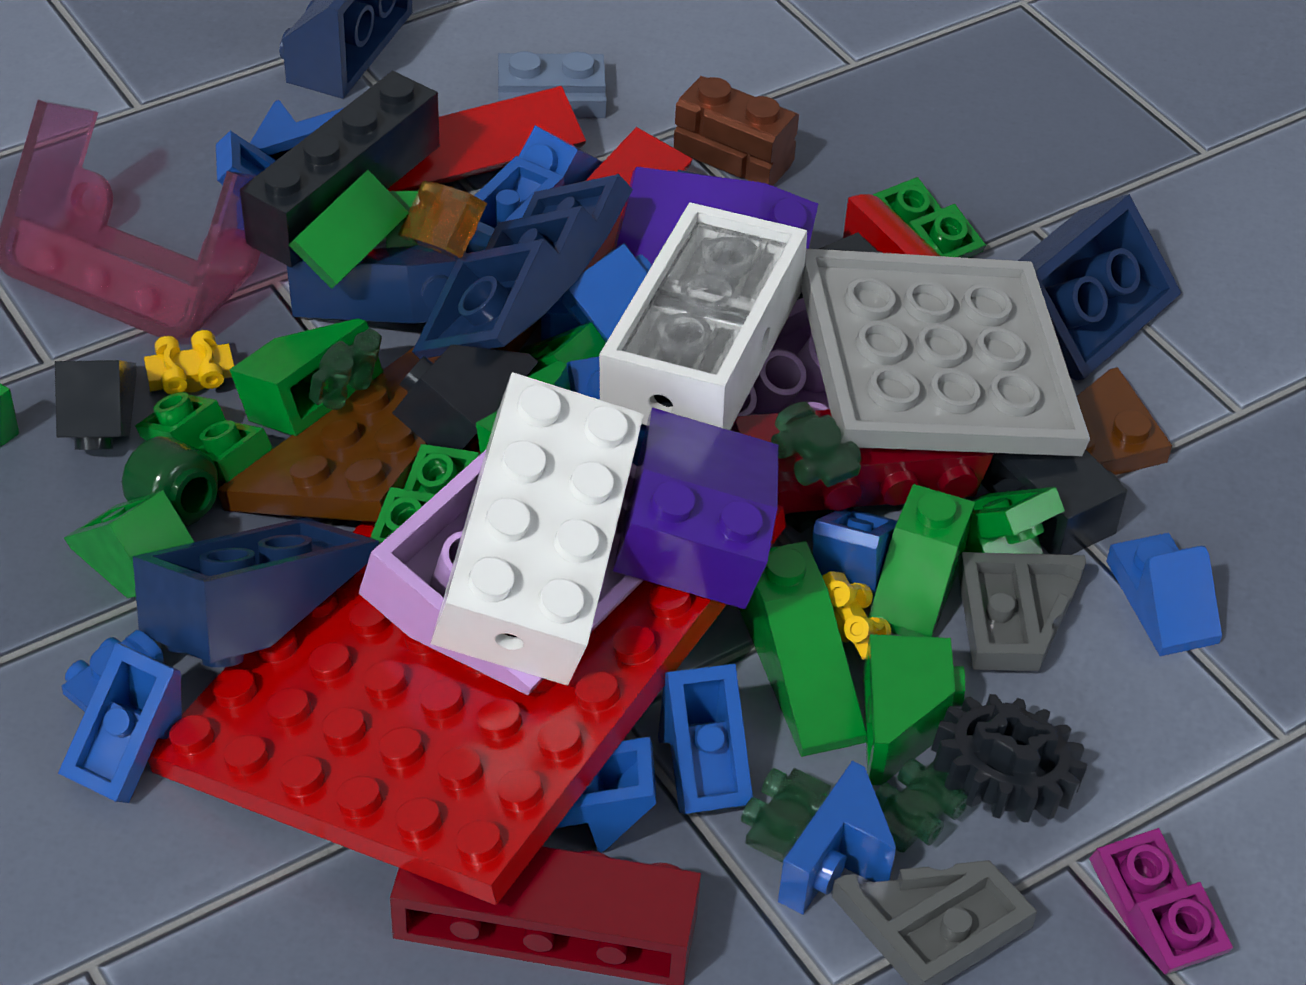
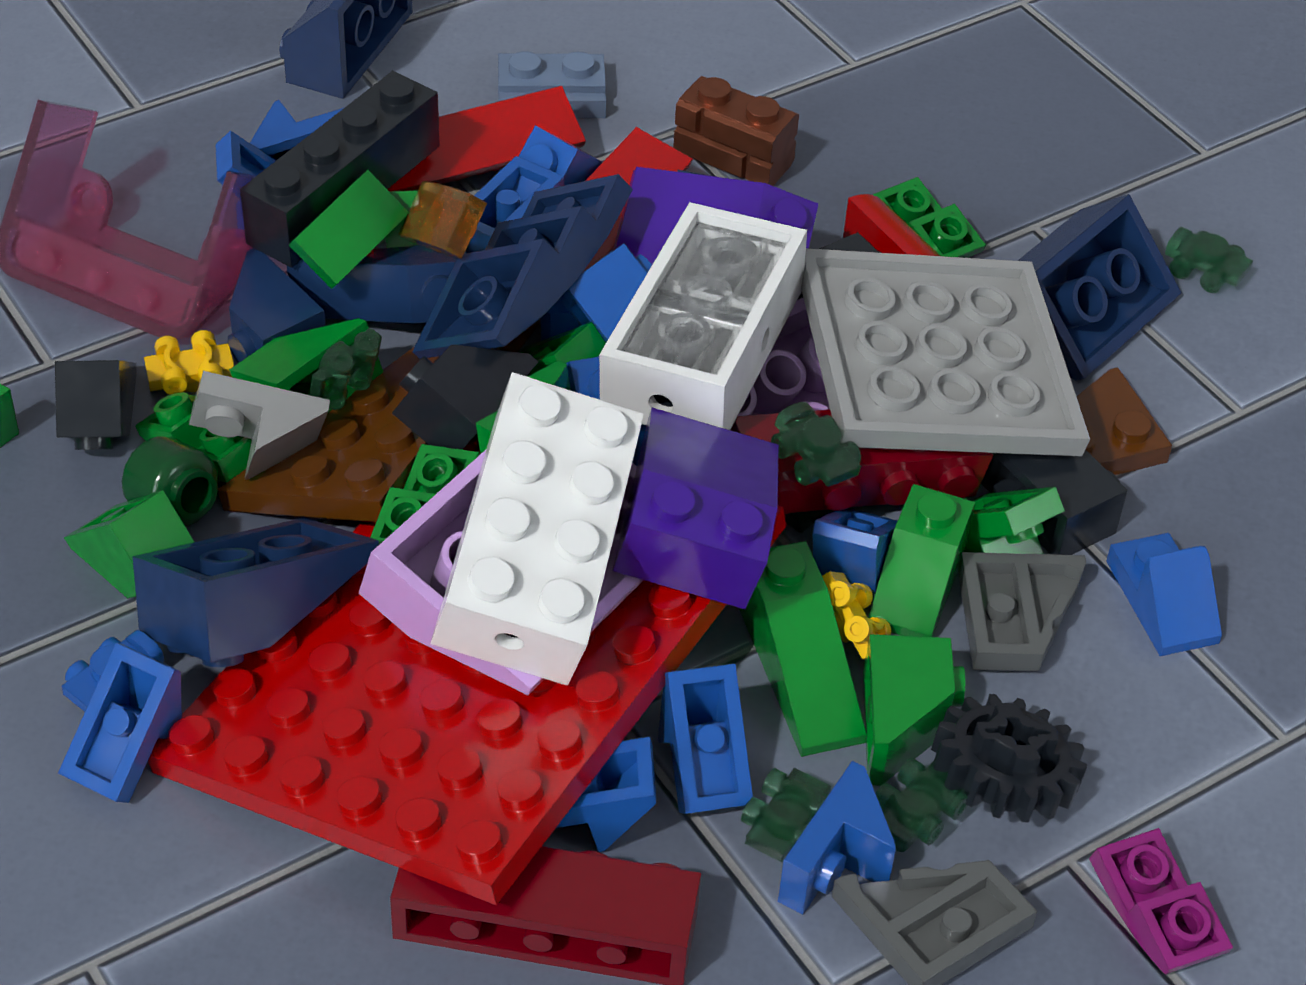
(267, 306): none -> dark blue slope
(272, 417): none -> light grey slope
(1208, 254): none -> clear green piece

